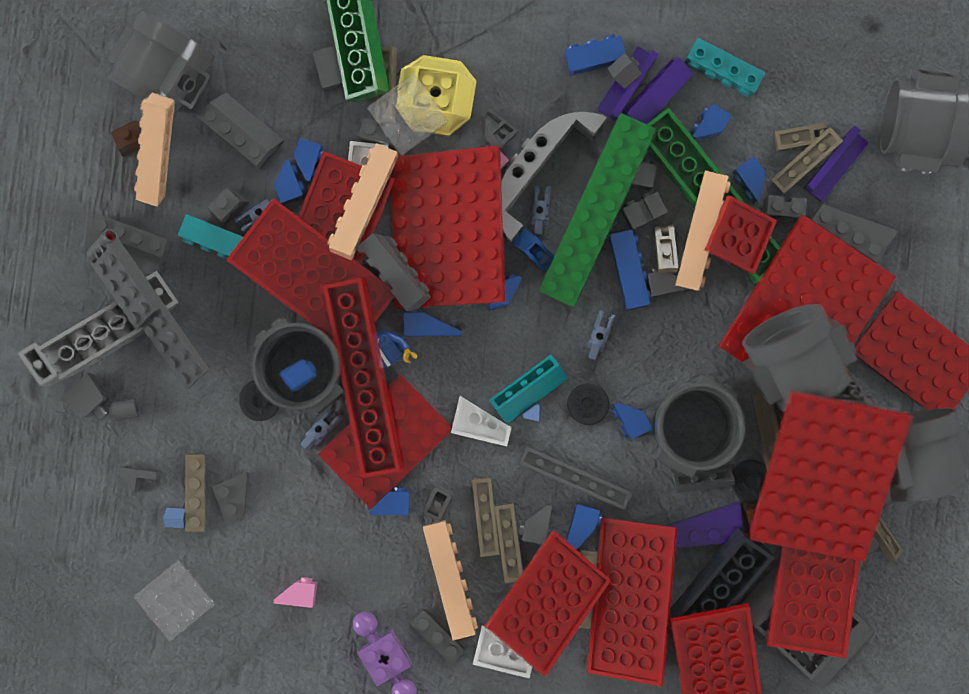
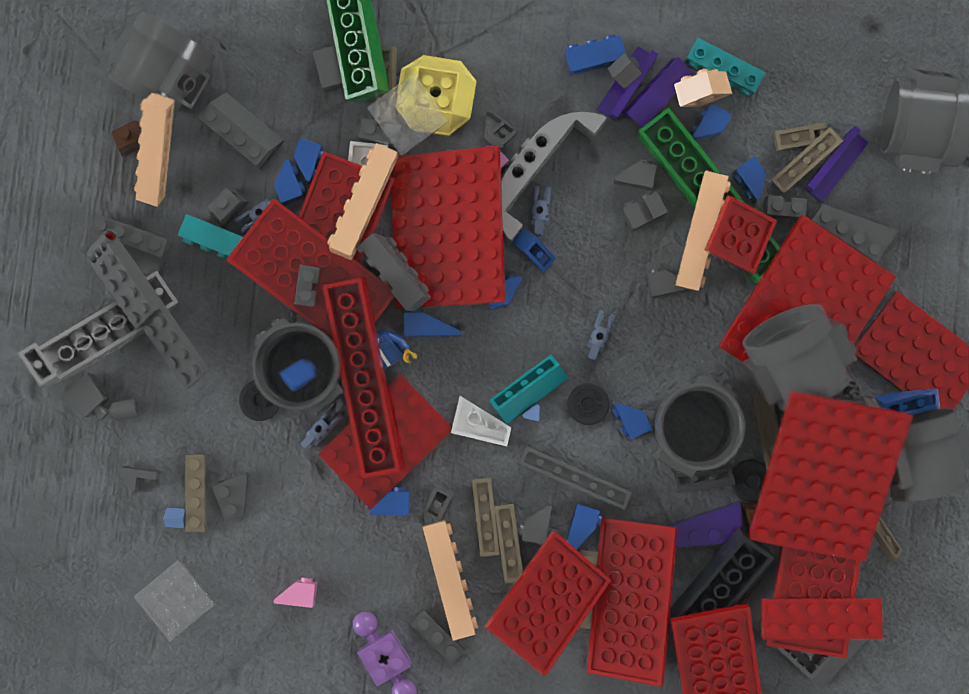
(306, 278): none -> dark grey brick
(497, 656): white plate -> none
(597, 210): green brick -> none
(629, 270): blue brick -> none
(666, 249): plate -> none
(702, 88): none -> light nougat brick
(821, 618): none -> red plate
(910, 401): none -> blue slope

